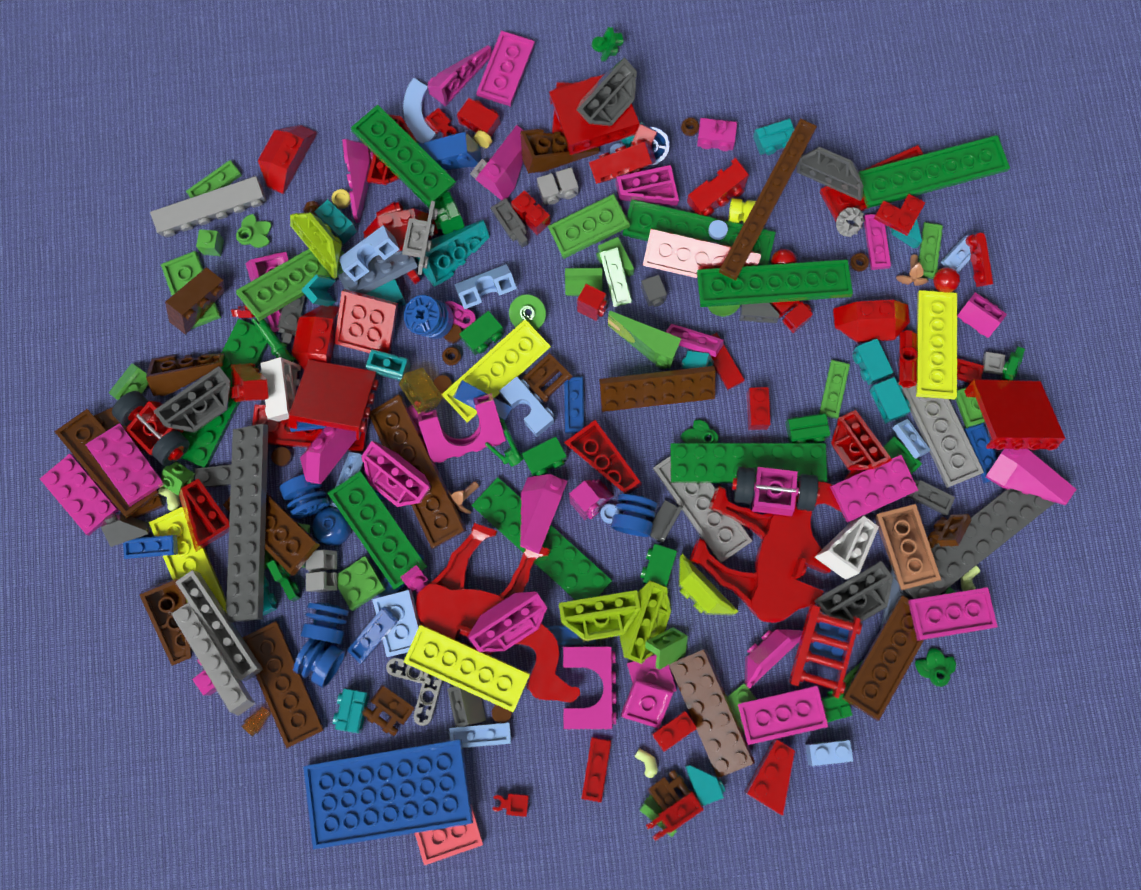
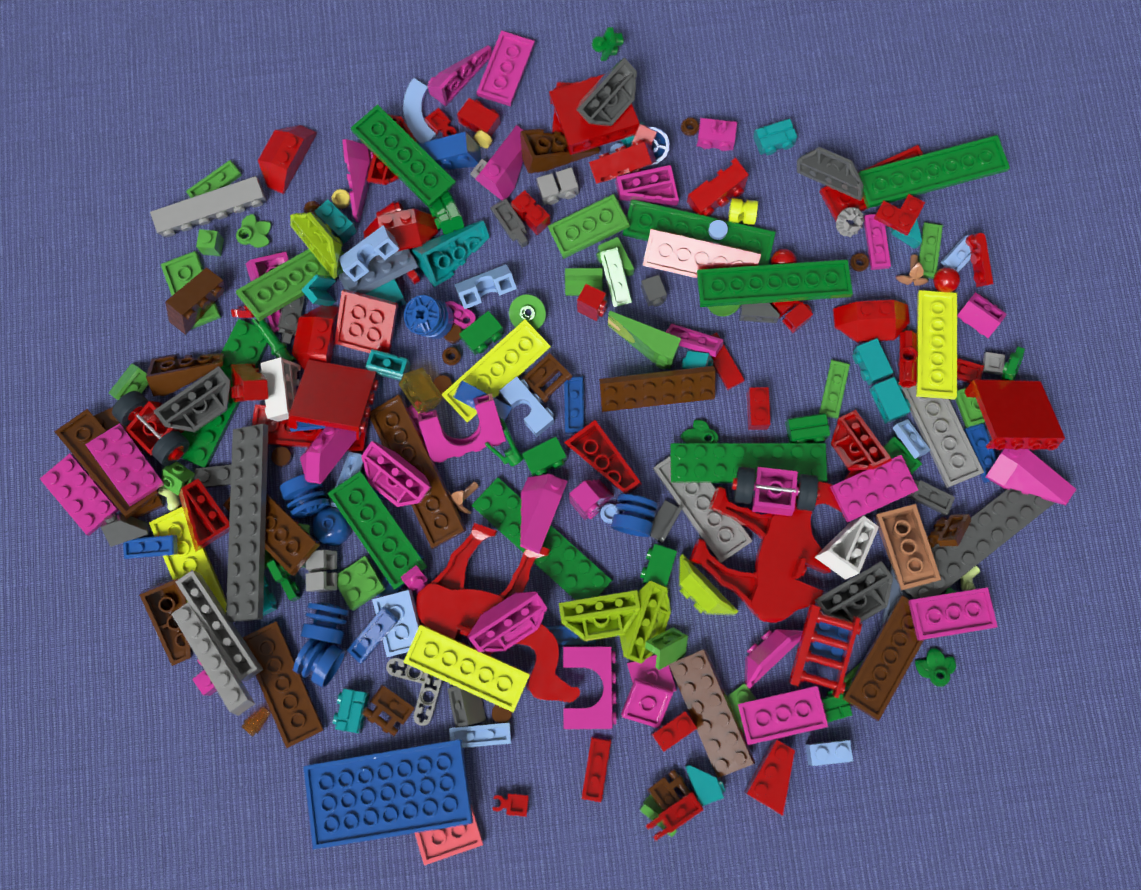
(417, 237): light grey bracket -> none
(650, 763): yellowish green arm -> none
(767, 199): reddish brown plate -> none

